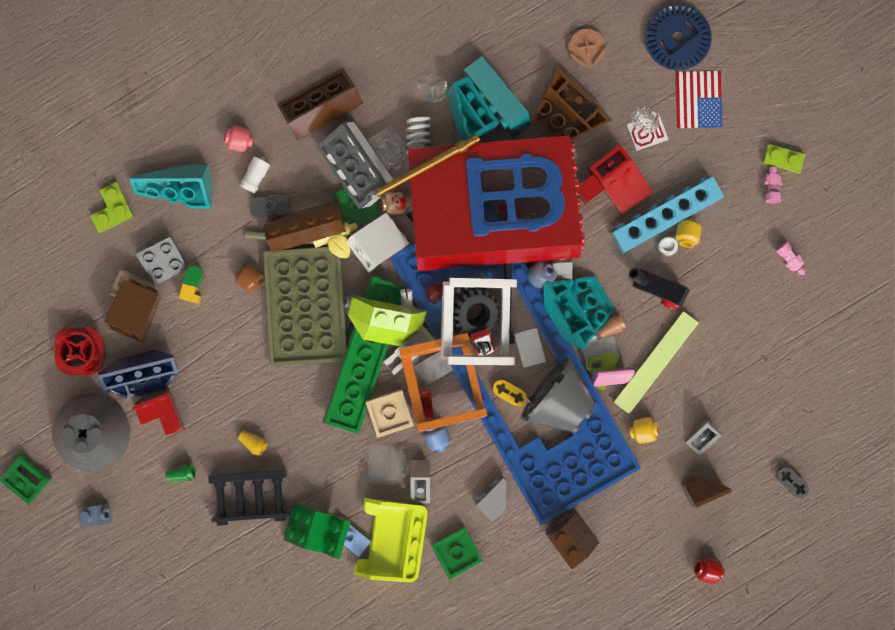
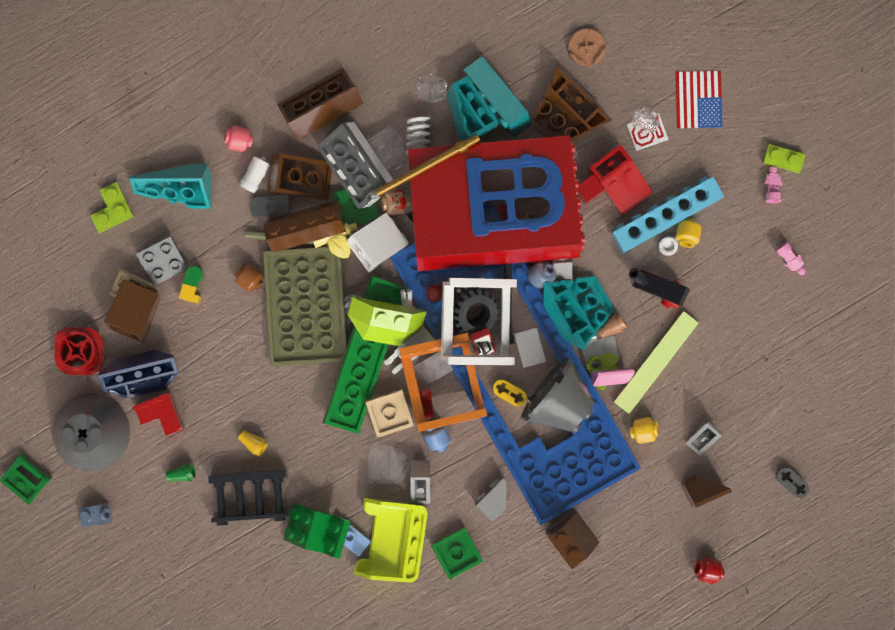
(299, 176): none -> reddish brown slope
(684, 54): dark blue piece -> none

